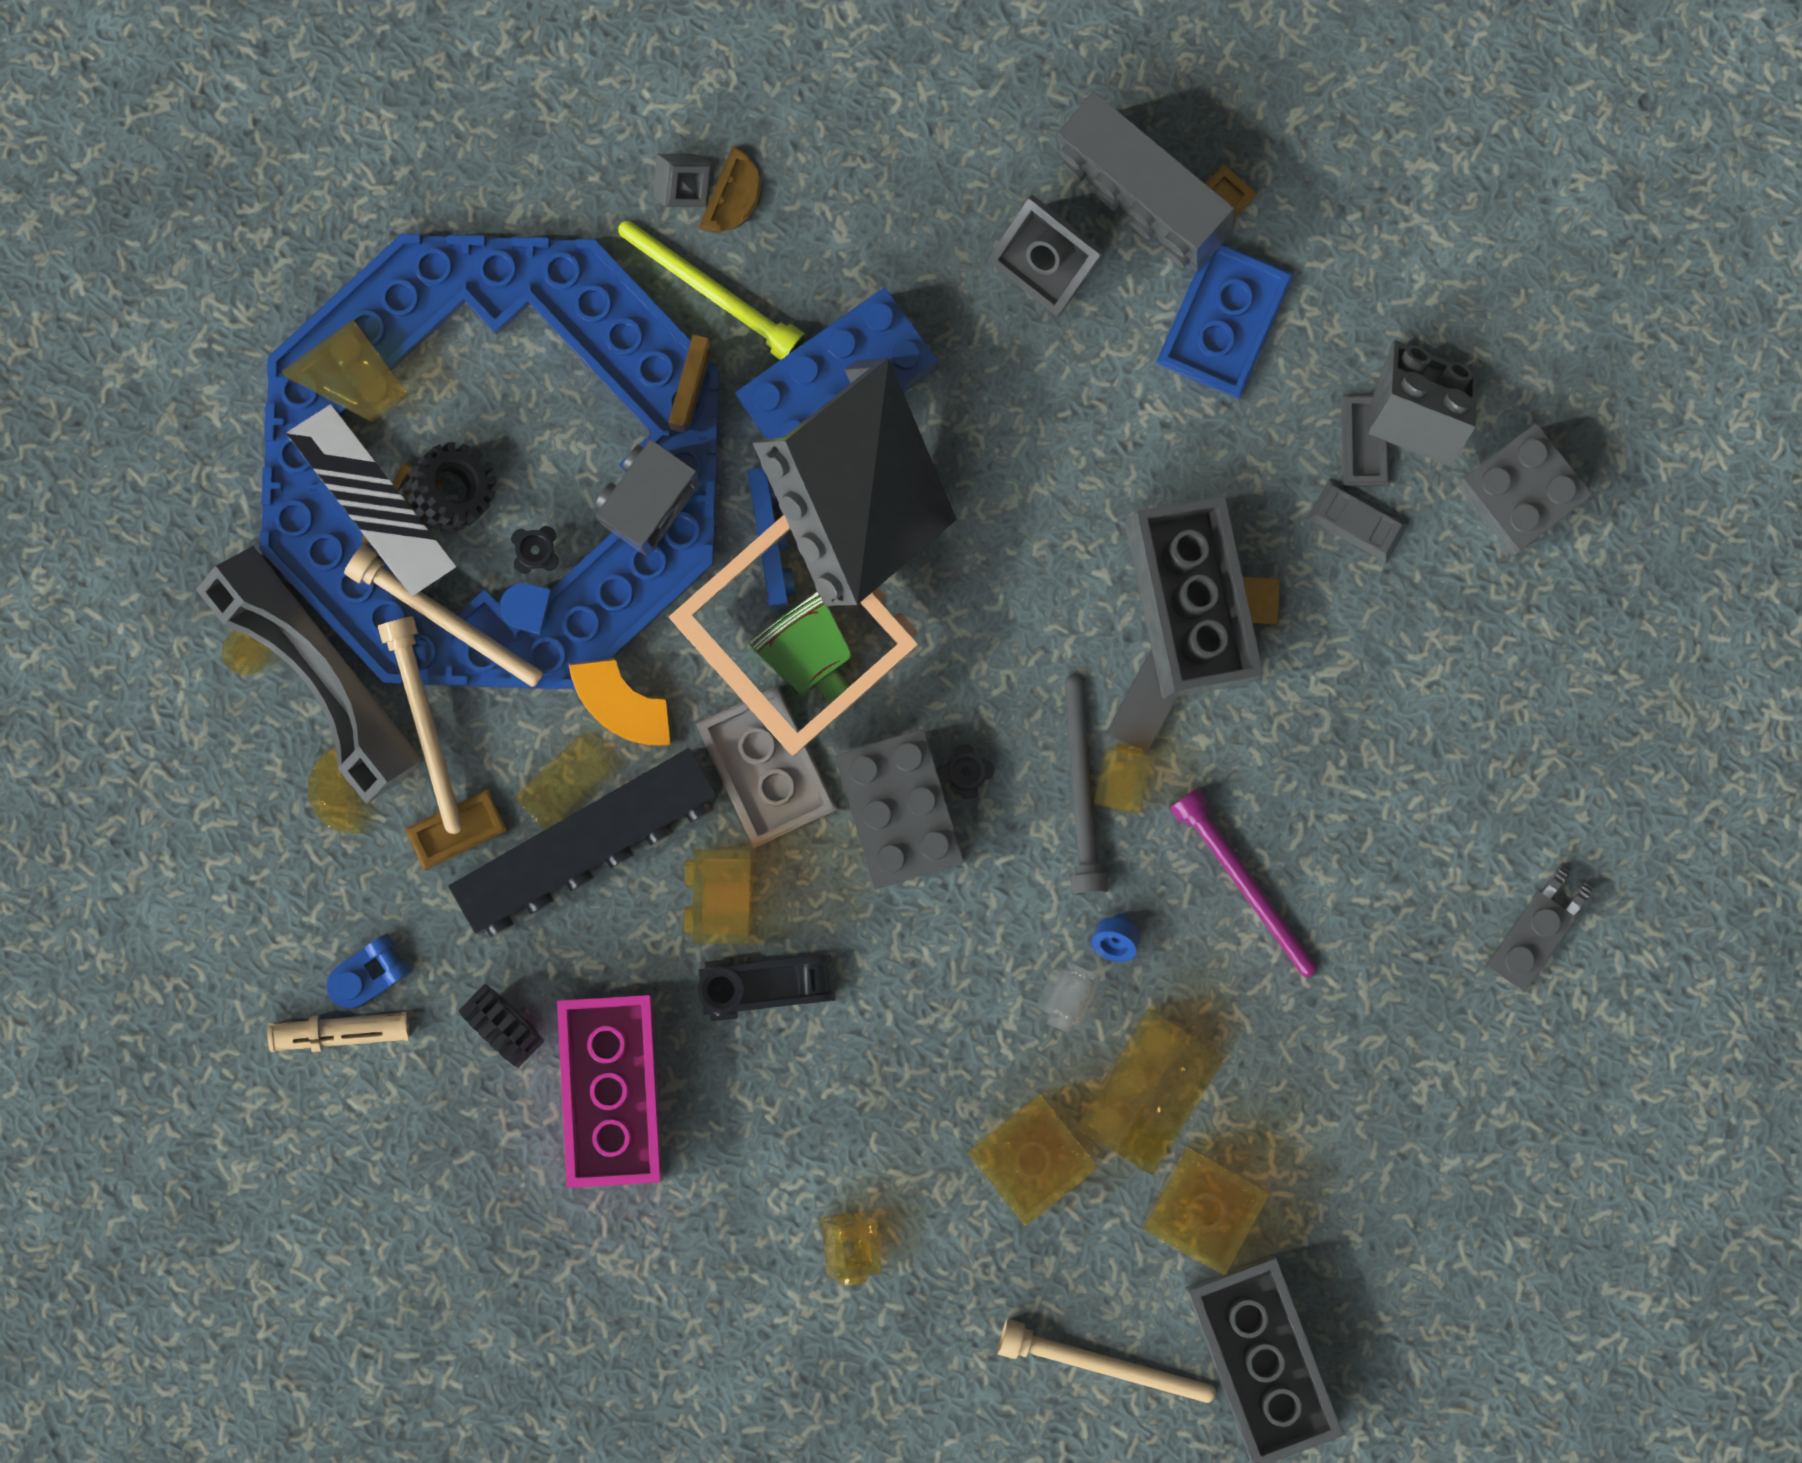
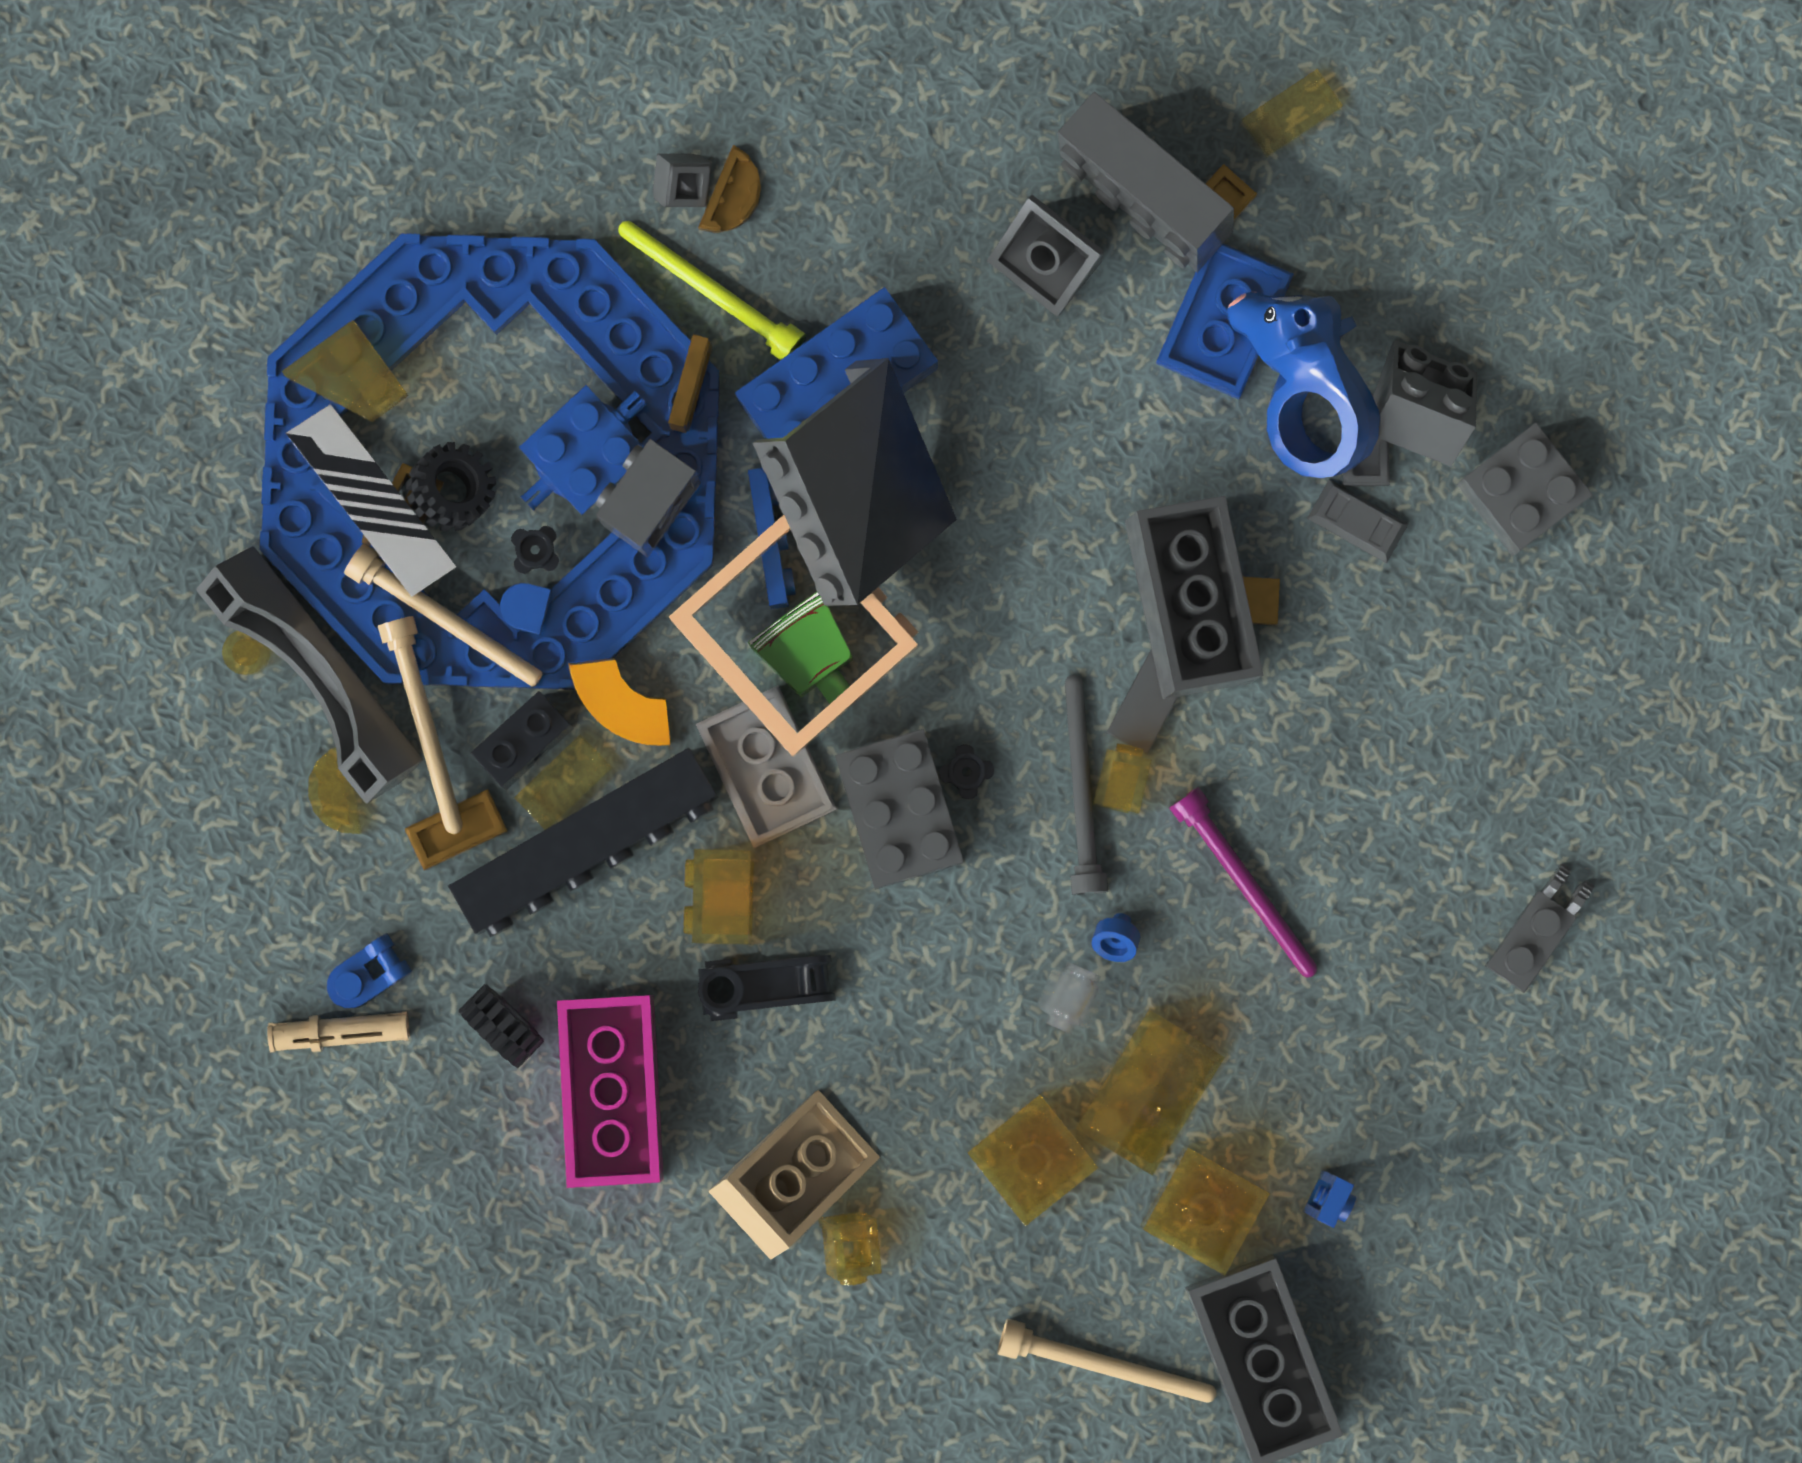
(522, 740): none -> black brick
(581, 449): none -> blue plate
(794, 1175): none -> tan slope
(1292, 113): none -> clear yellow tile
(1302, 343): none -> blue animal
(1330, 1200): none -> blue plate

